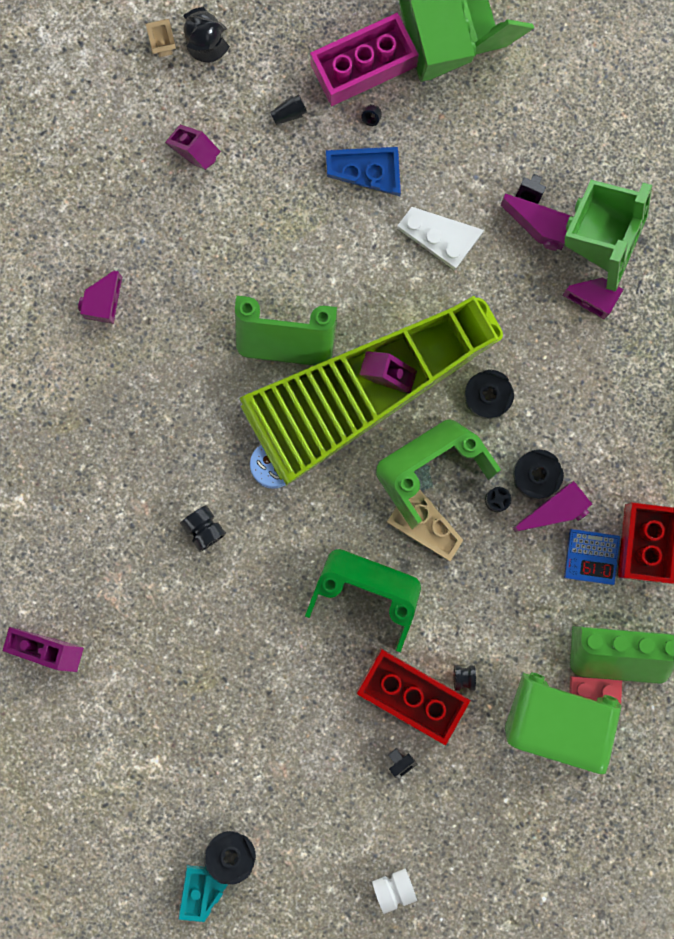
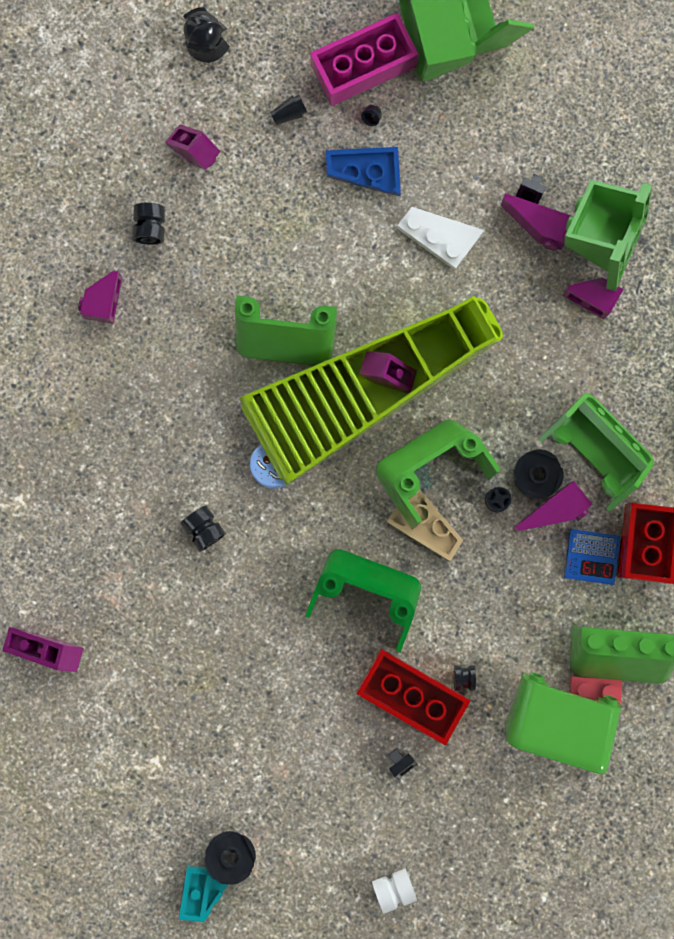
(148, 226): none -> black wheel
(161, 37): tan bracket -> none
(501, 387): black plate -> none
(605, 445): none -> bright green windscreen

